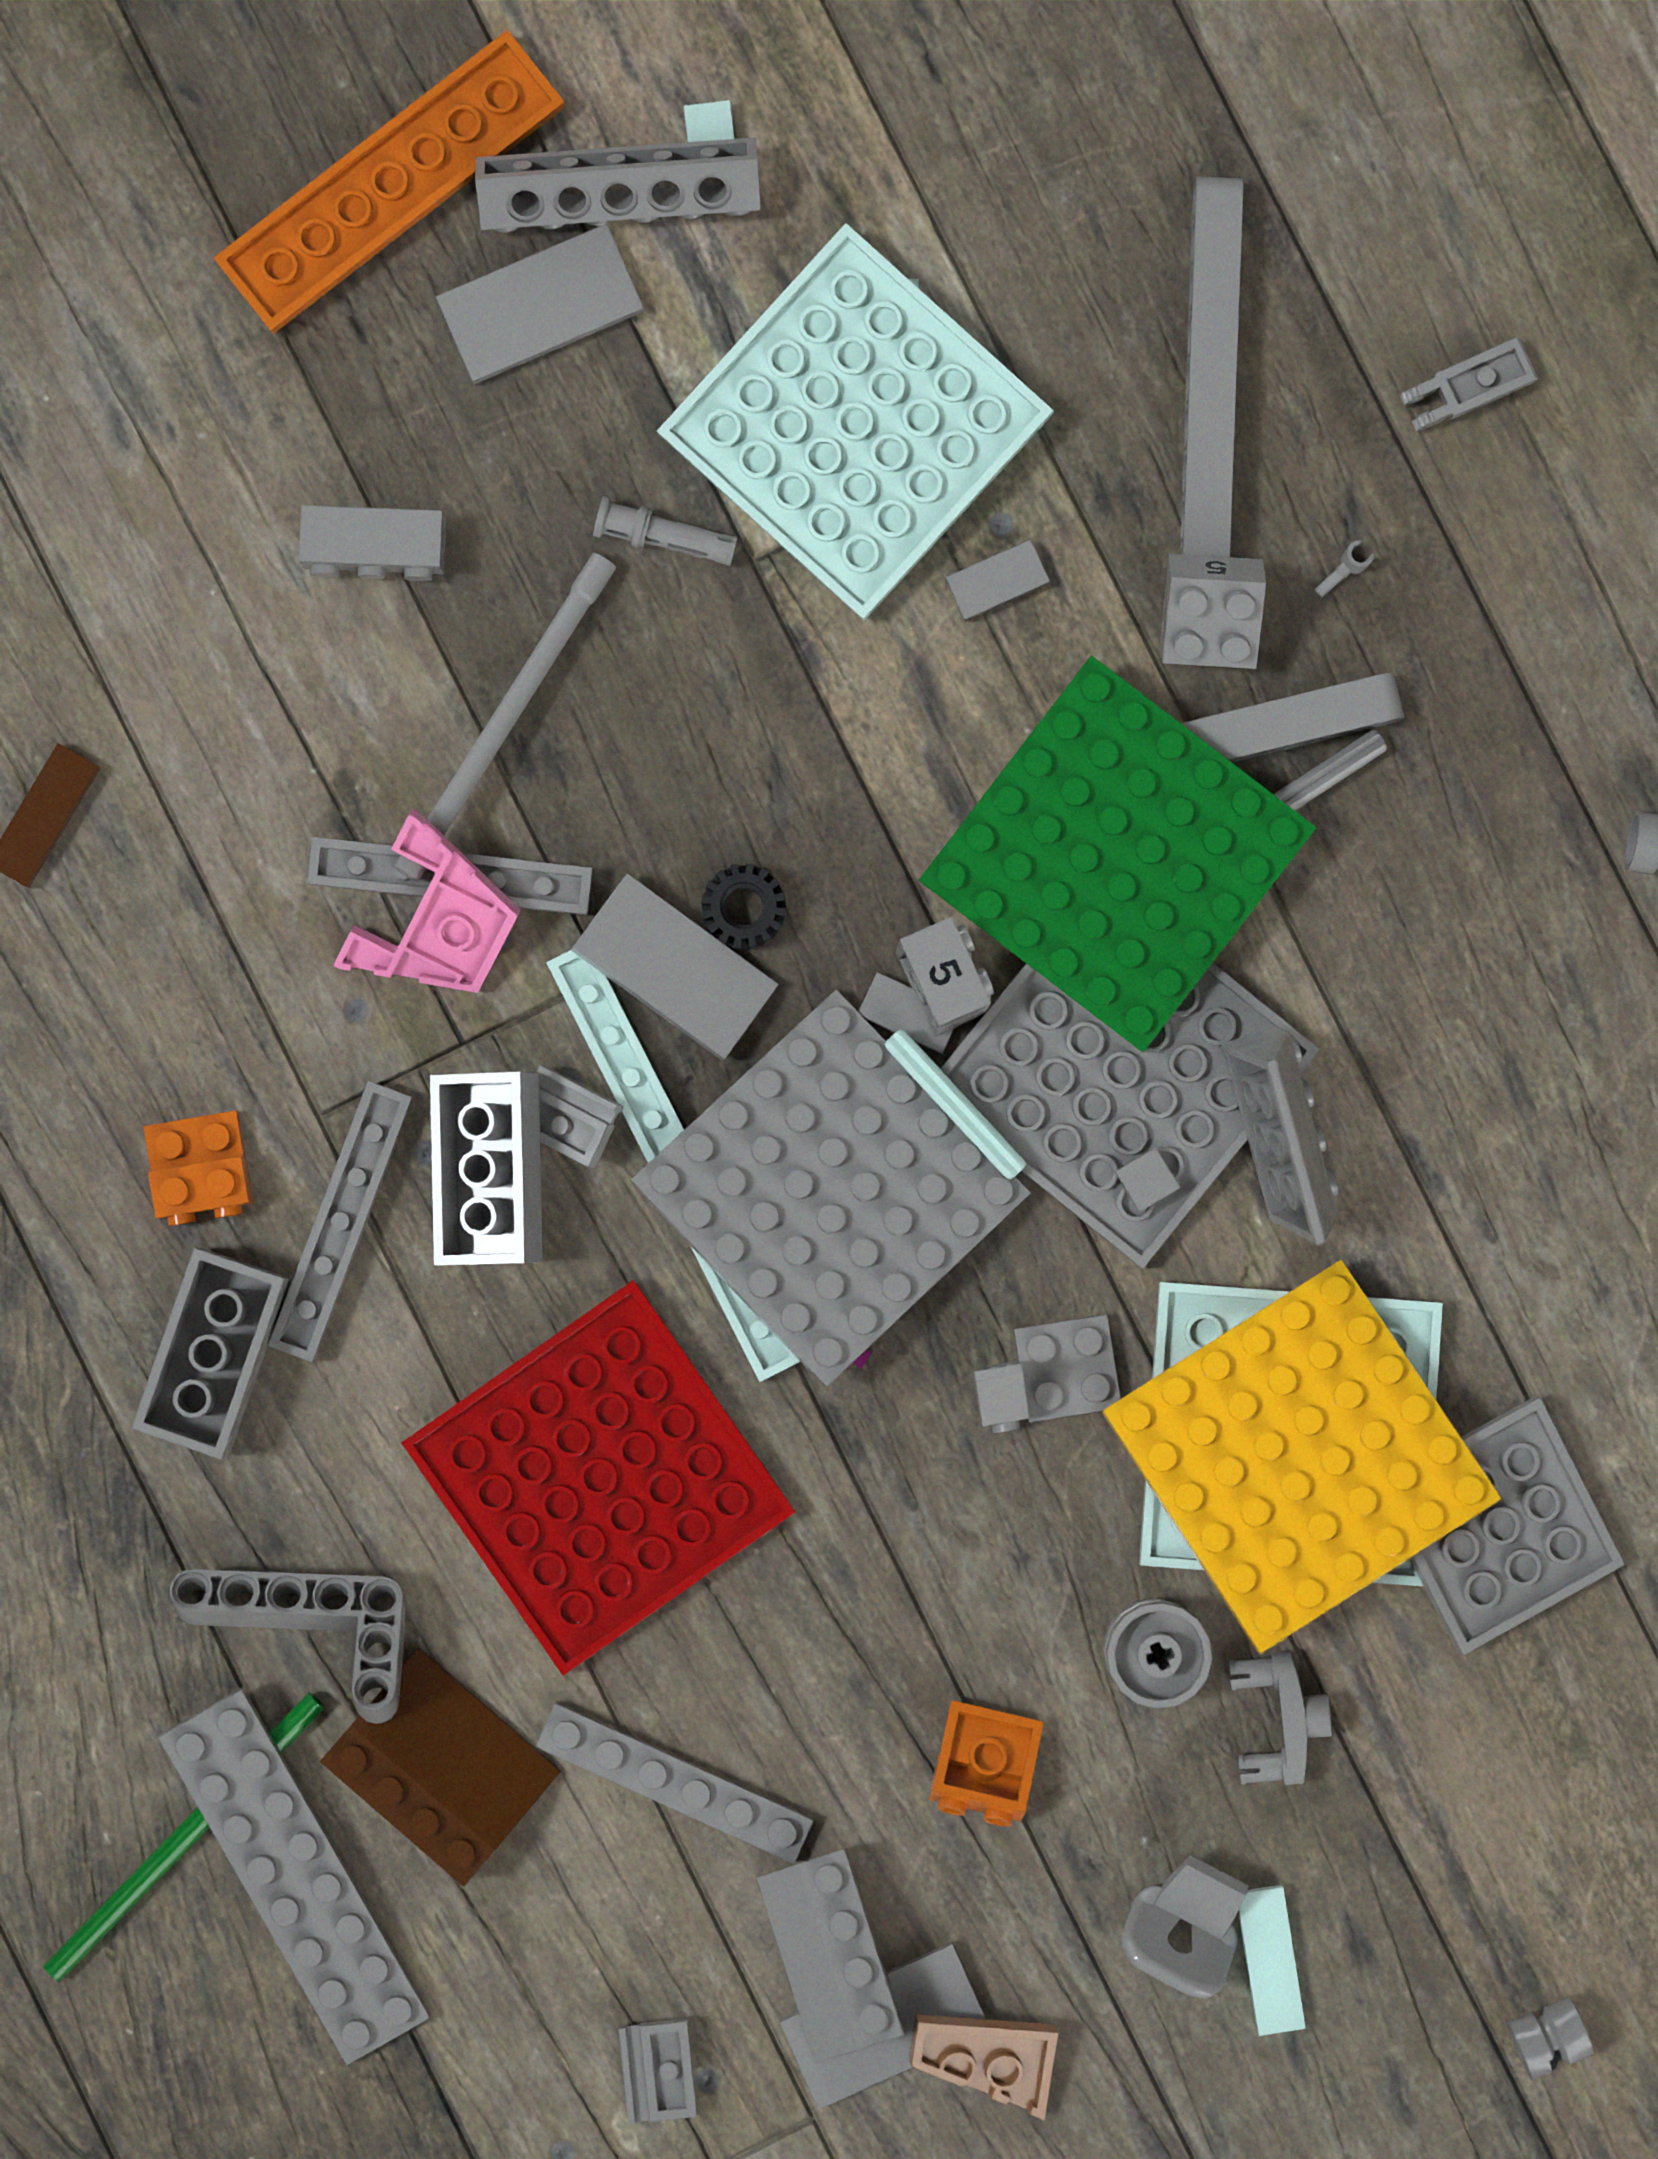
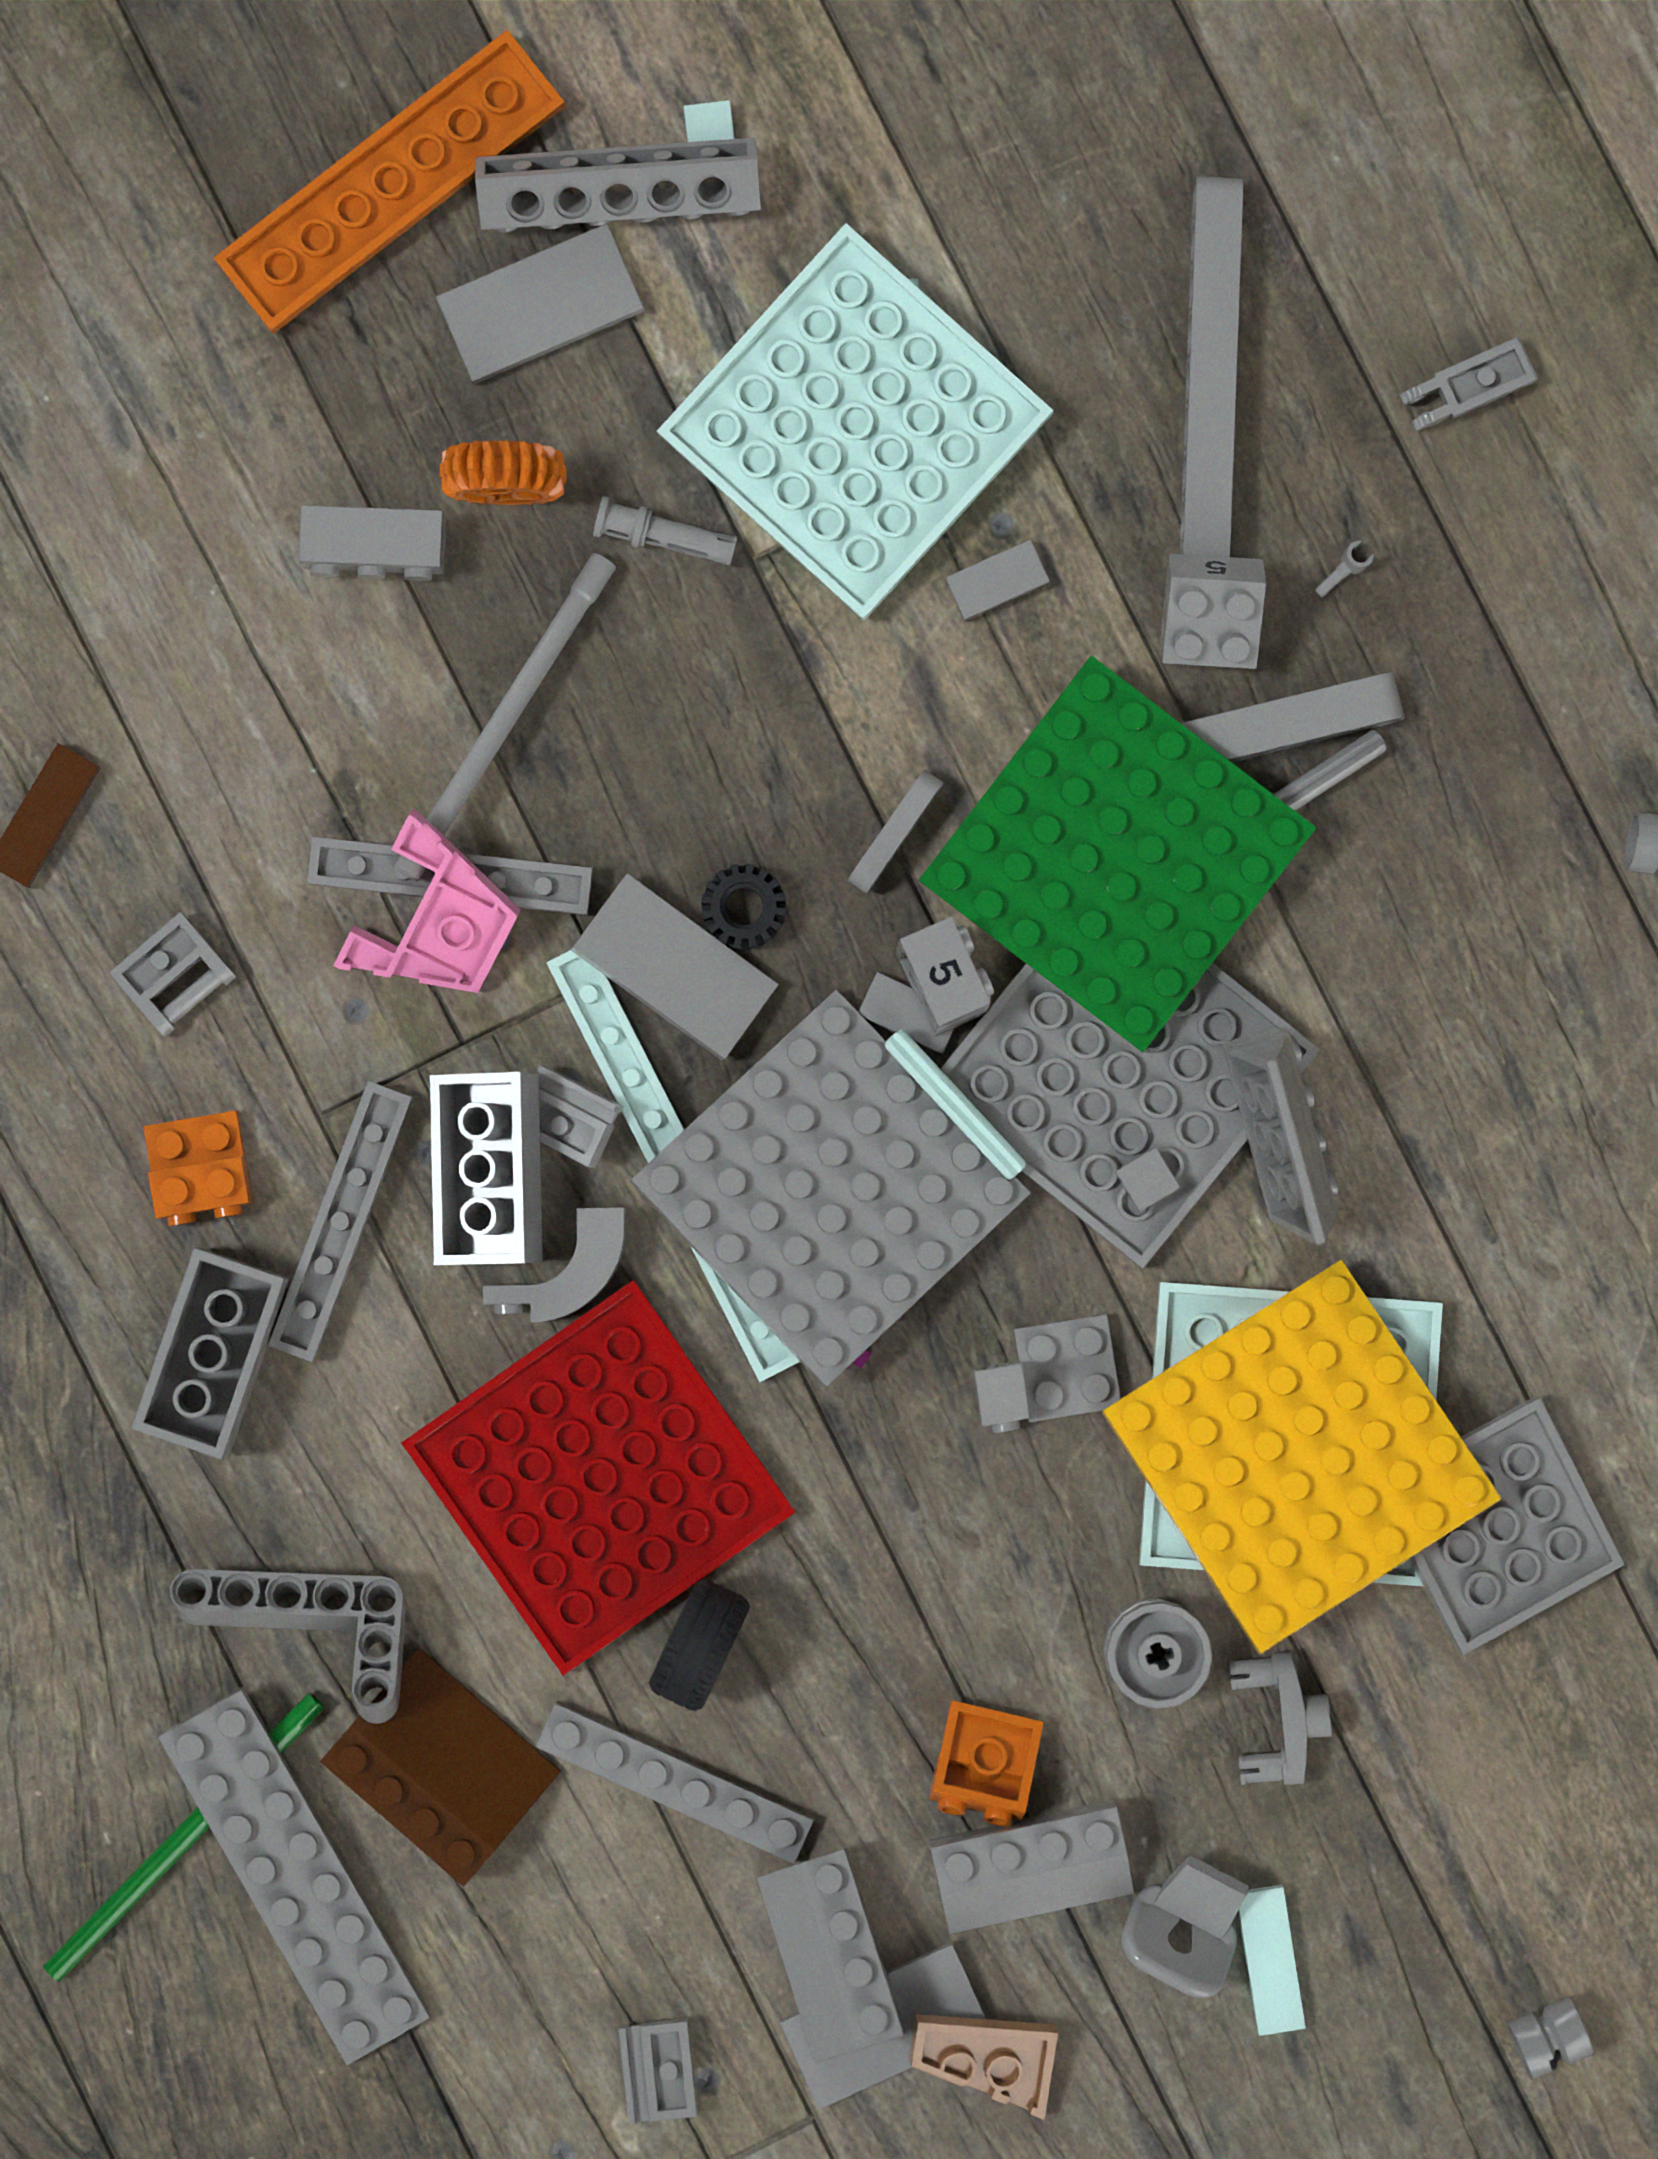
(161, 963): none -> light grey plate
(503, 472): none -> orange gear
(594, 1262): none -> light grey arch
(699, 1645): none -> black tyre
(895, 831): none -> light grey beam
(1032, 1866): none -> light grey slope

